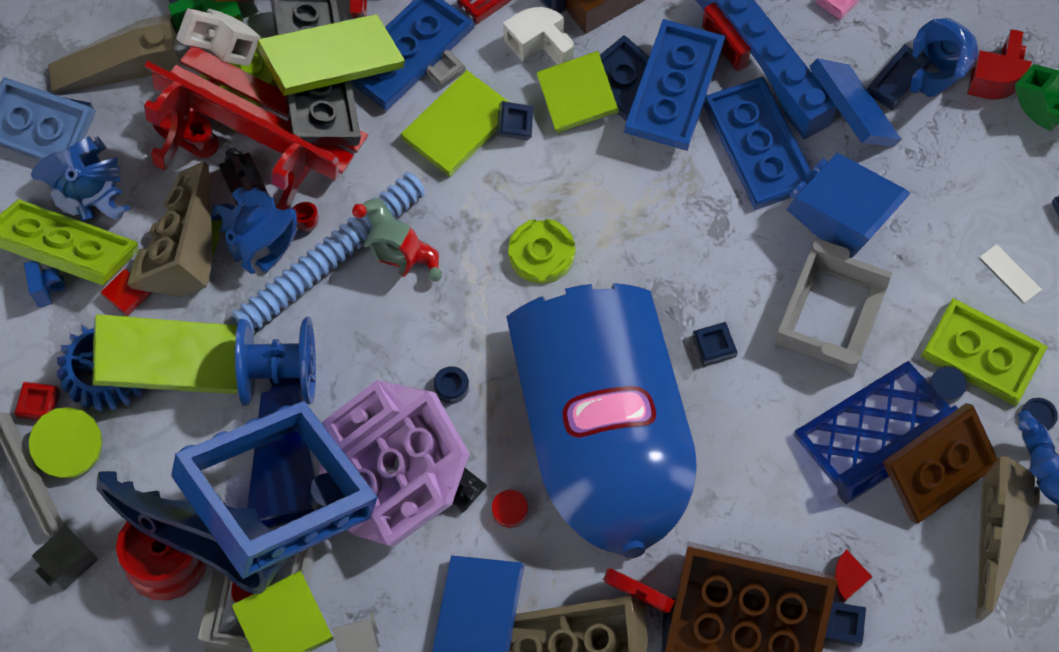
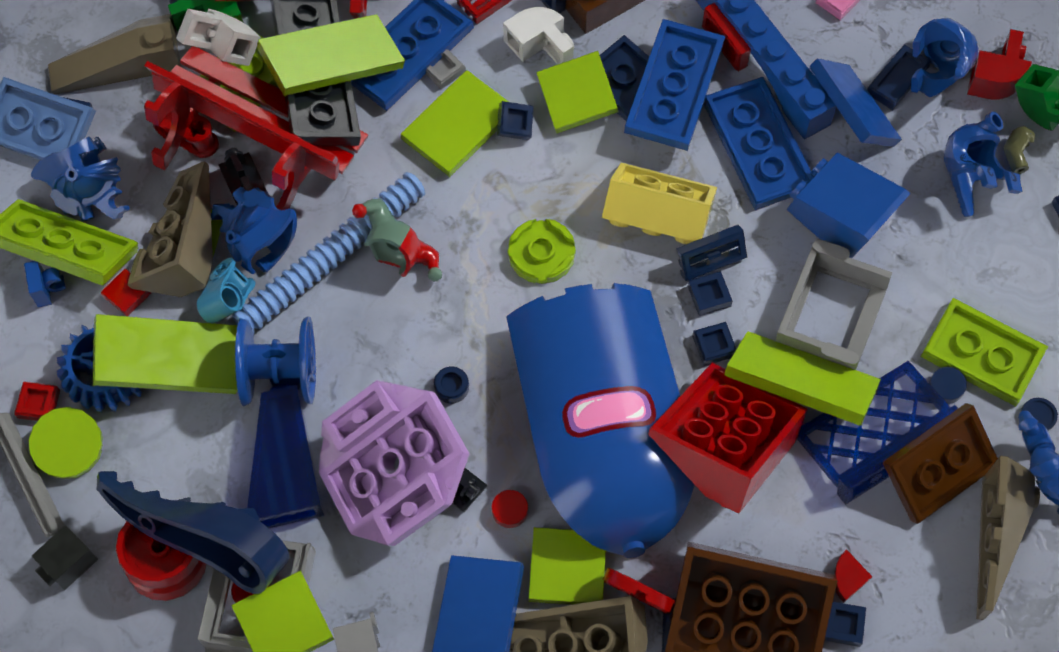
(224, 292): none -> dark azure piece
(257, 554): blue window -> none
(306, 215): red hinge -> none
(323, 491): dark blue tile -> none
(565, 568): none -> lime tile
(658, 203): none -> light yellow slope
(709, 293): none -> dark blue tile
(711, 248): none -> dark blue tile
(728, 435): none -> red slope
(803, 378): none -> lime tile
(972, 158): none -> blue piece
(1010, 273): white sticker -> none
(1014, 148): none -> olive arm

